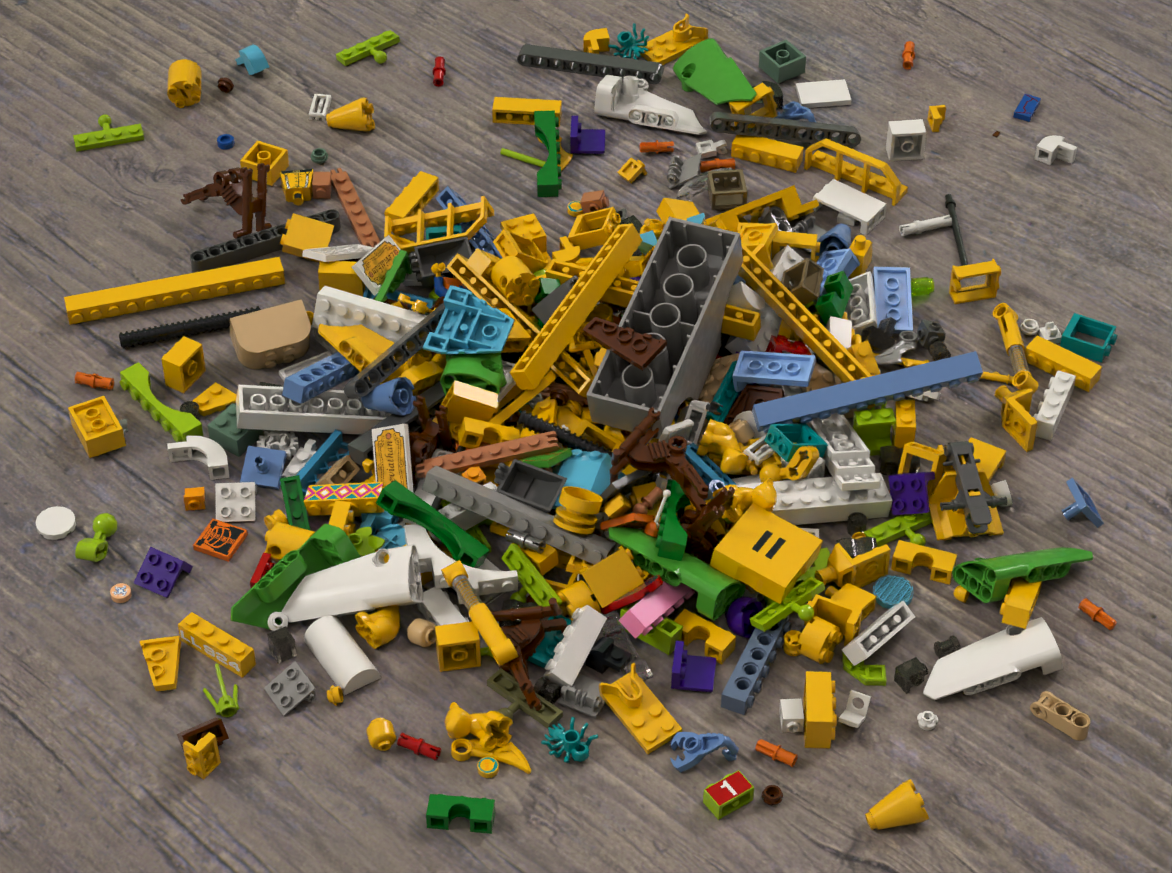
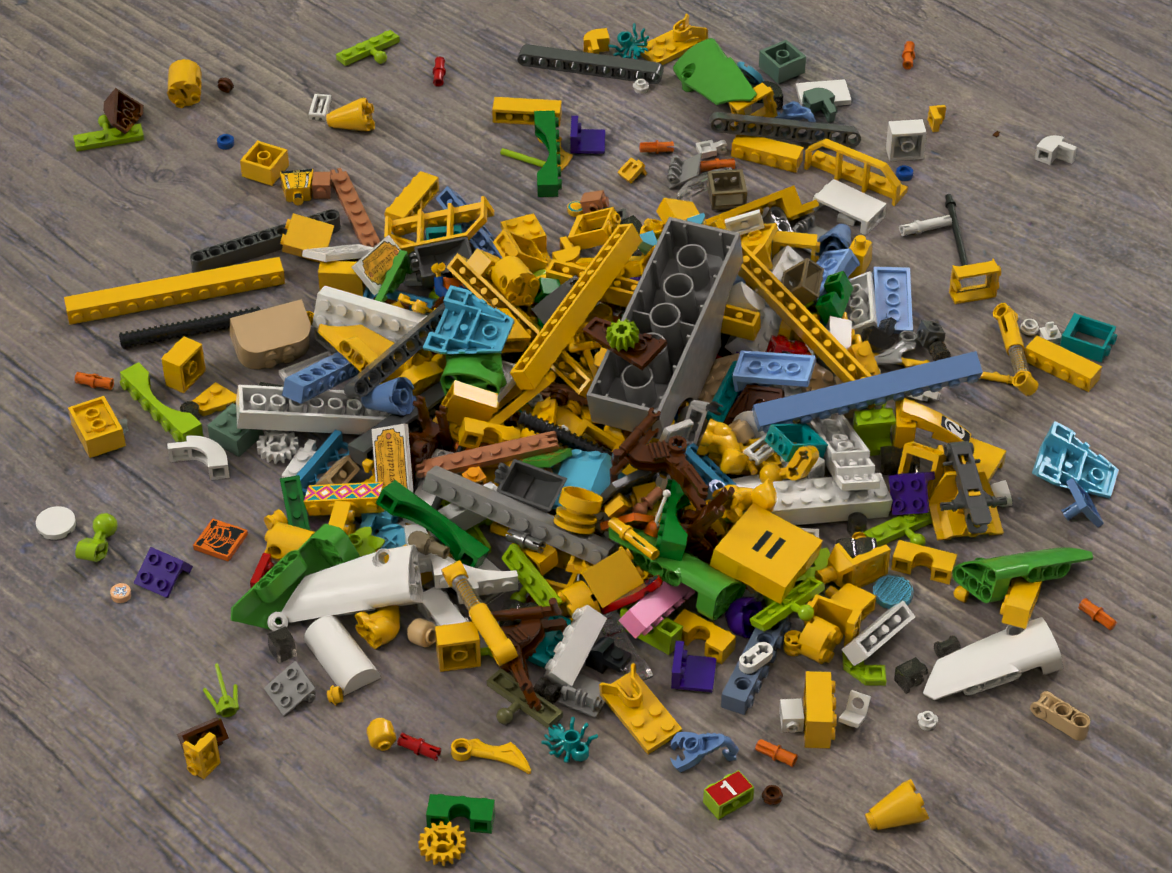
(122, 110): none -> reddish brown wedge
(162, 661): yellow wing -> none
(194, 498): light orange bracket -> none
(217, 644): yellow brick -> none
(236, 502): white bracket -> none
(238, 195): reddish brown piece -> none
(253, 59): medium azure brick -> none
(263, 467): medium blue tile -> none
(319, 156): sand green plate -> none
(426, 544): none -> dark tan arm
(442, 843): none -> yellow gear
(488, 767): yellow tile -> none
(489, 727): yellow animal -> none
(622, 334): none -> lime gear
(628, 534): none -> yellow pin
(641, 107): white panel -> none
(745, 223): none -> white panel
(750, 74): none -> medium azure tile
(753, 655): none -> white beam
(820, 99): none -> sand green brick
(904, 173): none -> blue tile
(922, 286): clear neon green brick -> none
(941, 426): none -> yellow slope
(1016, 416): yellow plate -> none
(1027, 107): blue tile -> none
(1054, 404): white brick -> none
(1066, 457): none -> medium azure wedge

